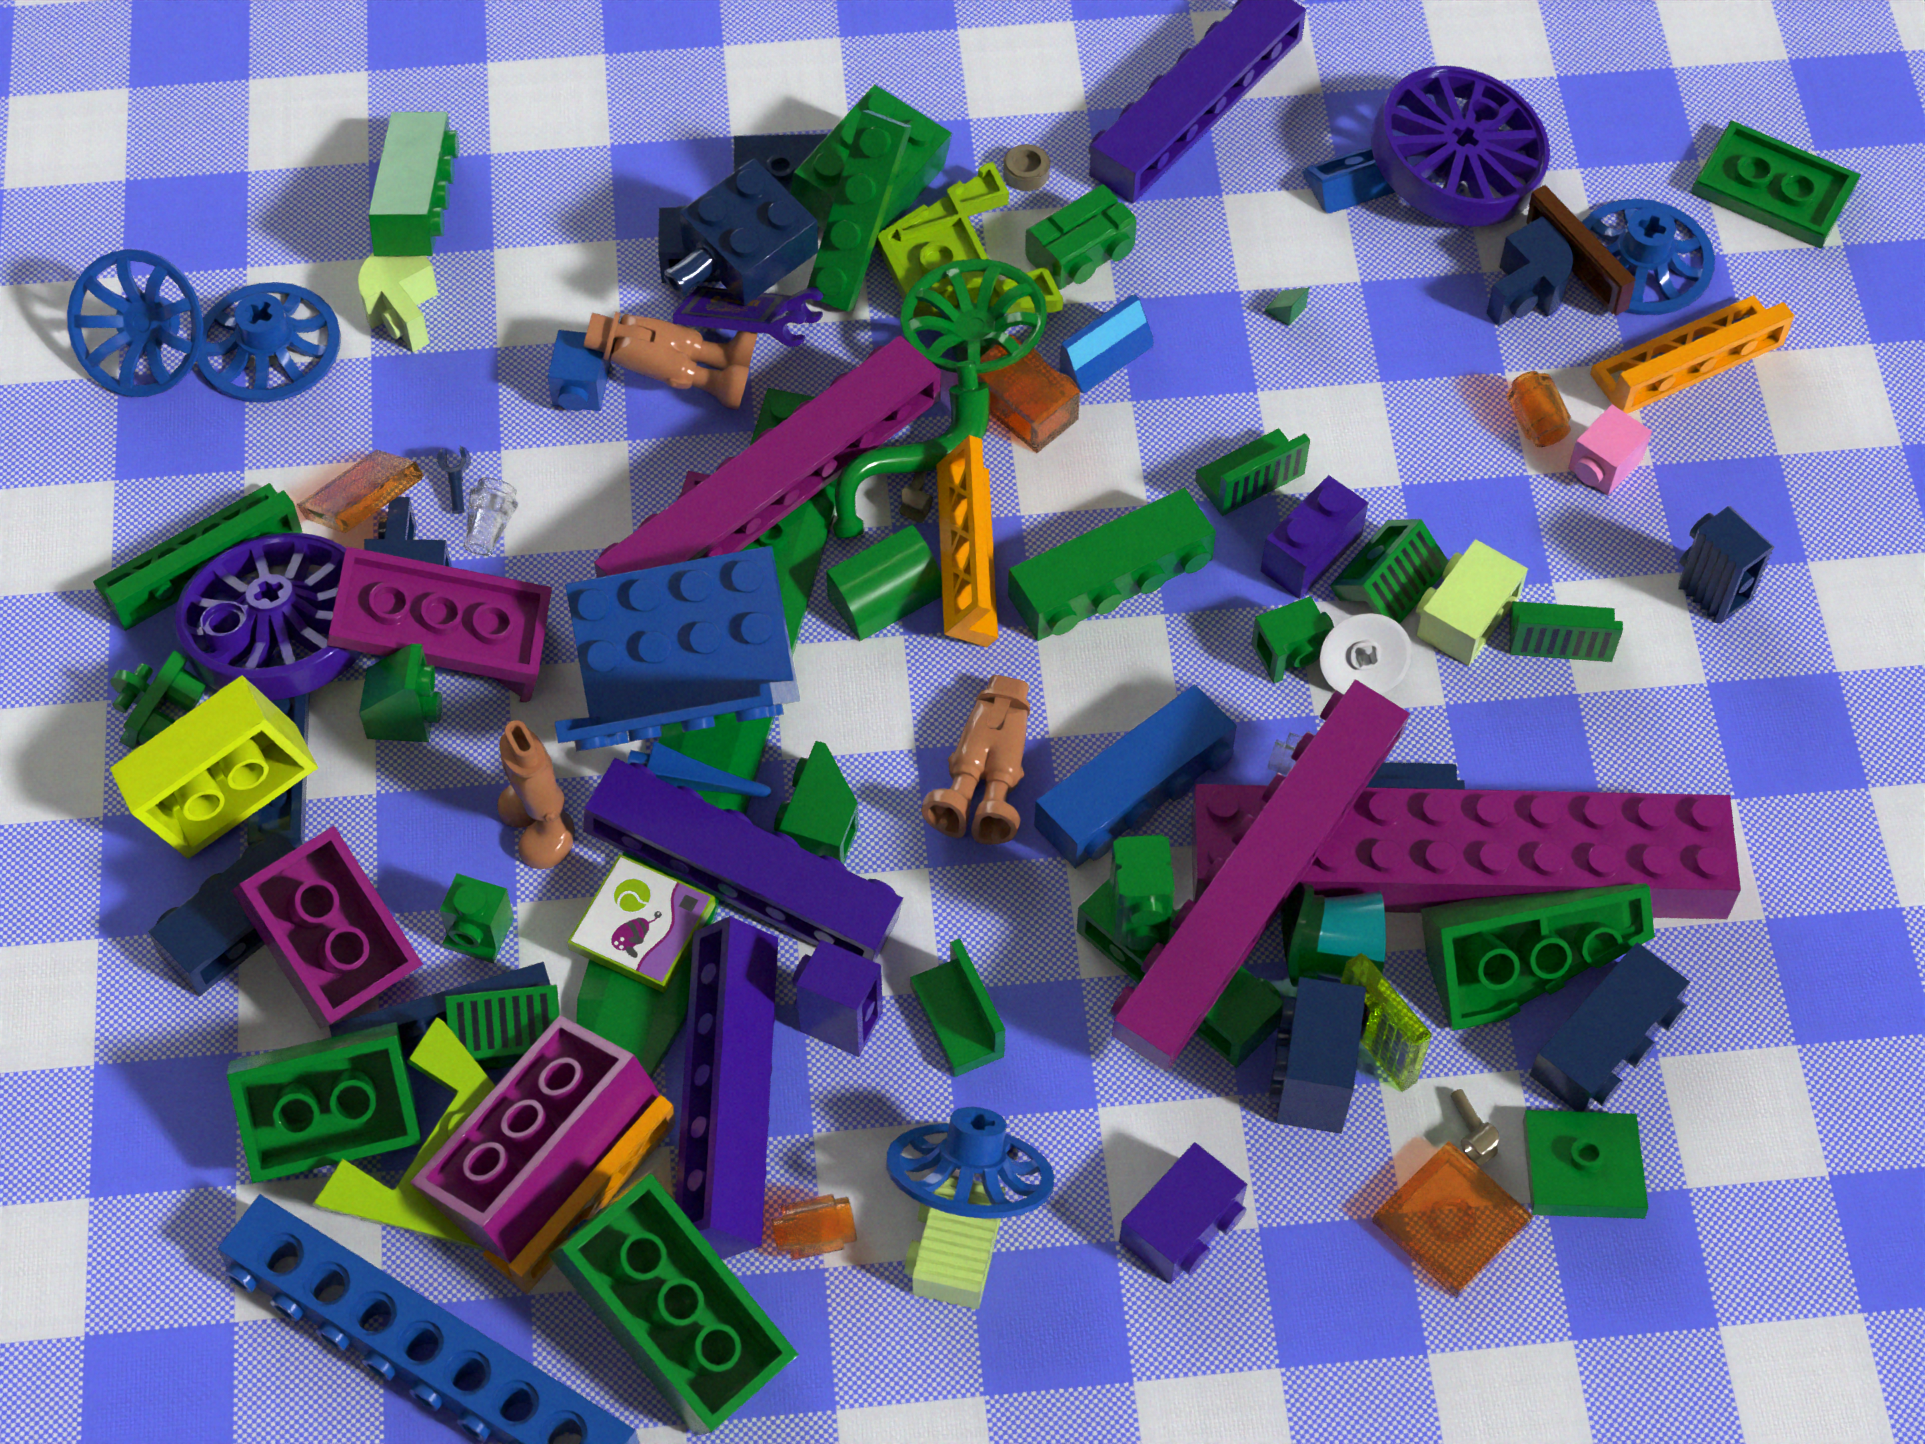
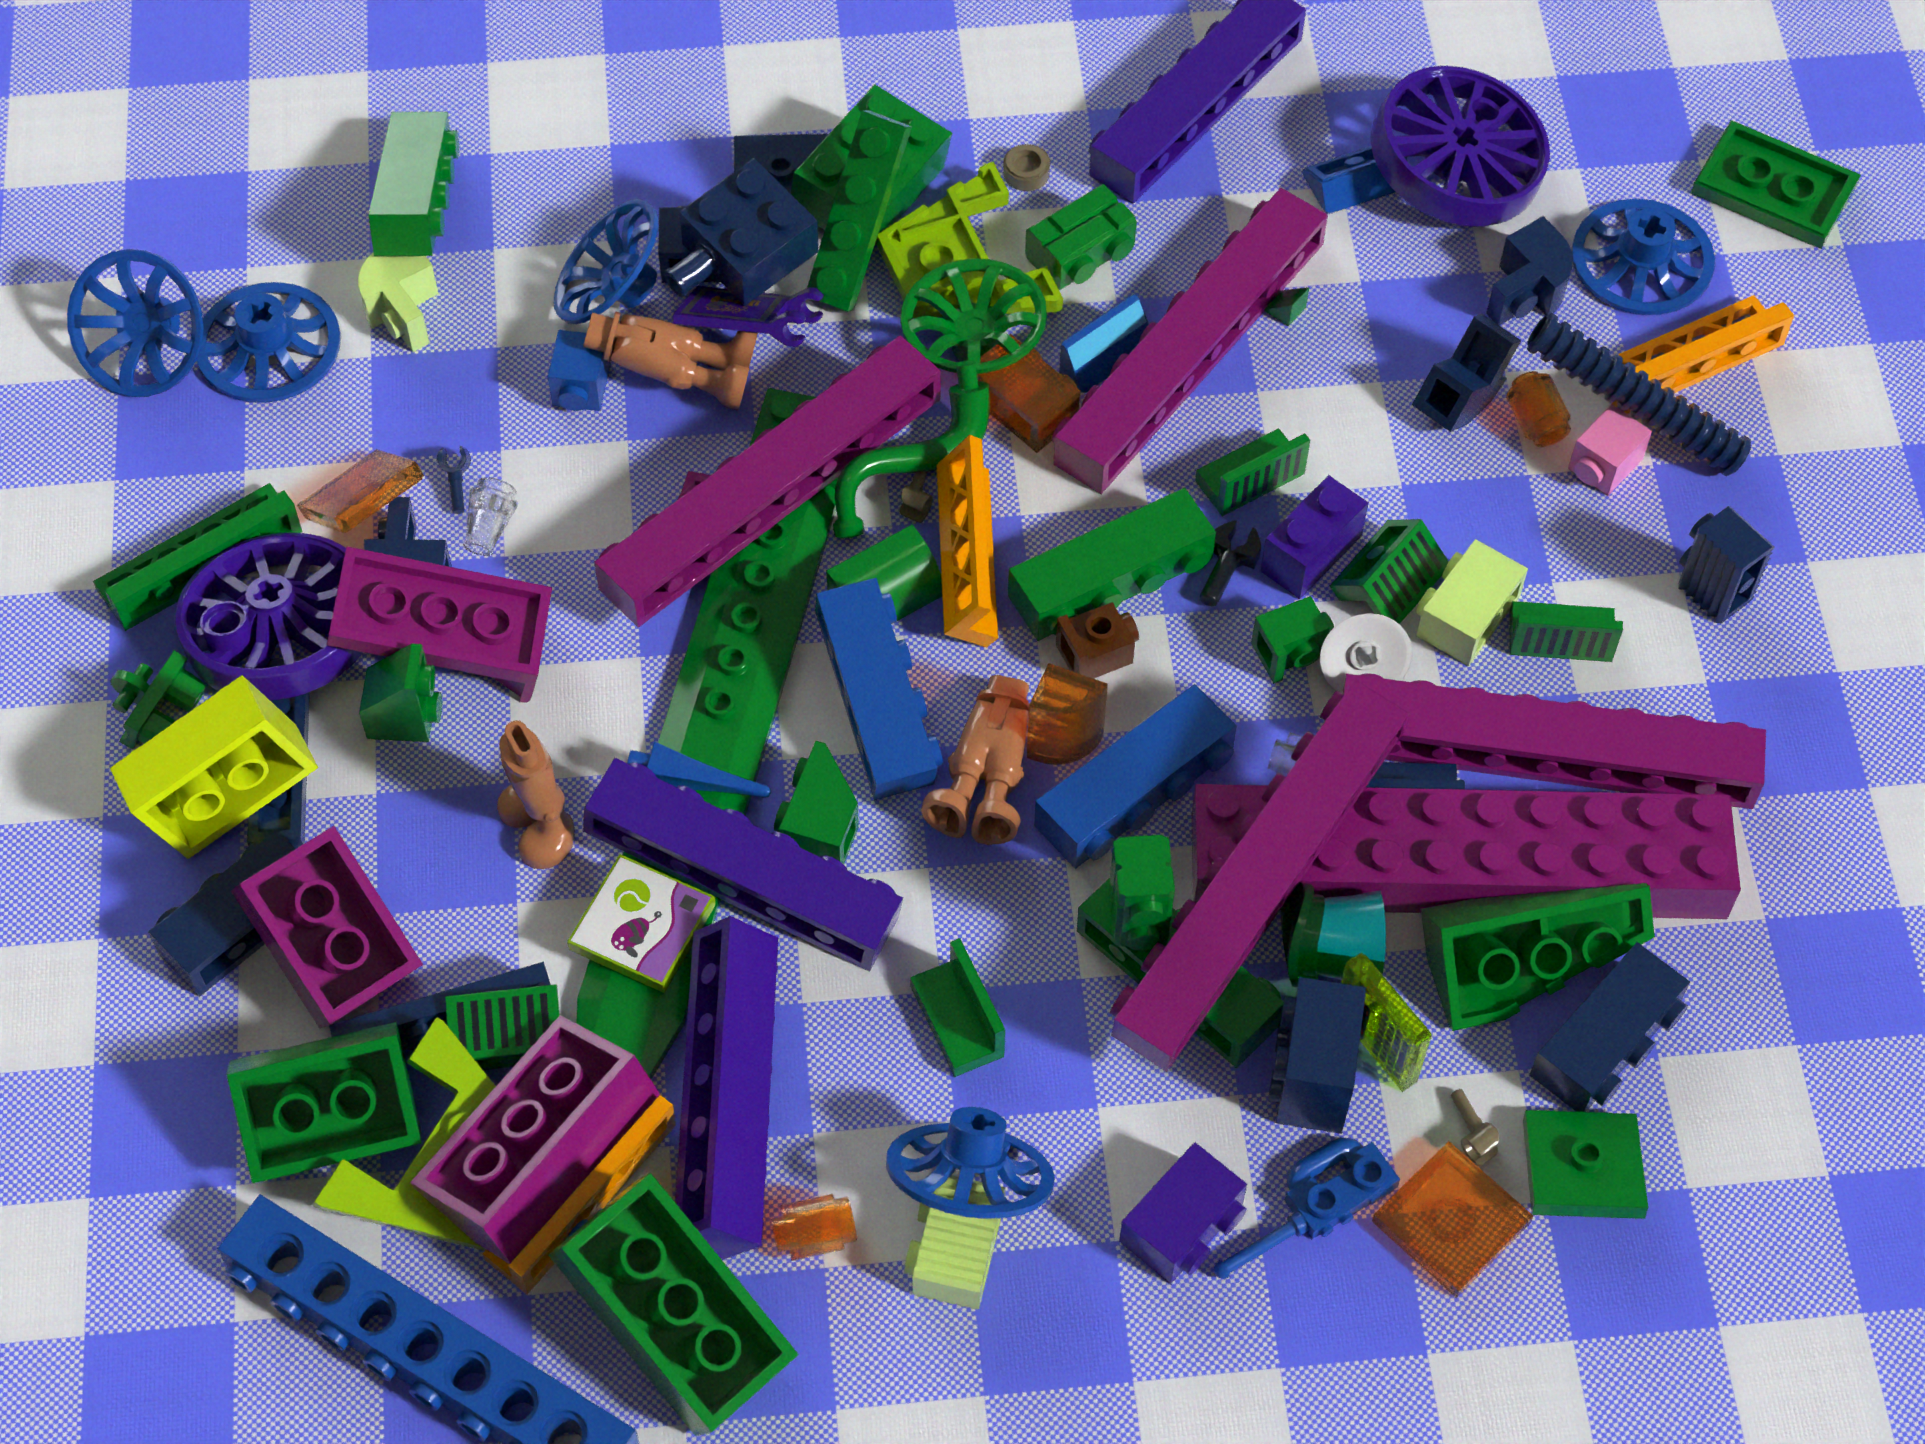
(476, 918): green brick -> none
(624, 273): none -> blue wheel
(680, 648): blue bracket -> none
(838, 997): dark purple brick -> none
(876, 688): none -> blue brick
(1065, 716): none -> clear orange brick
(1097, 640): none -> reddish brown brick
(1188, 340): none -> magenta brick
(1229, 560): none -> black bar
(1326, 1204): none -> blue piece
(1469, 379): none -> dark blue brick
(1574, 742): none -> magenta brick
(1591, 260): reddish brown tile -> none
(1637, 393): none -> dark blue piece

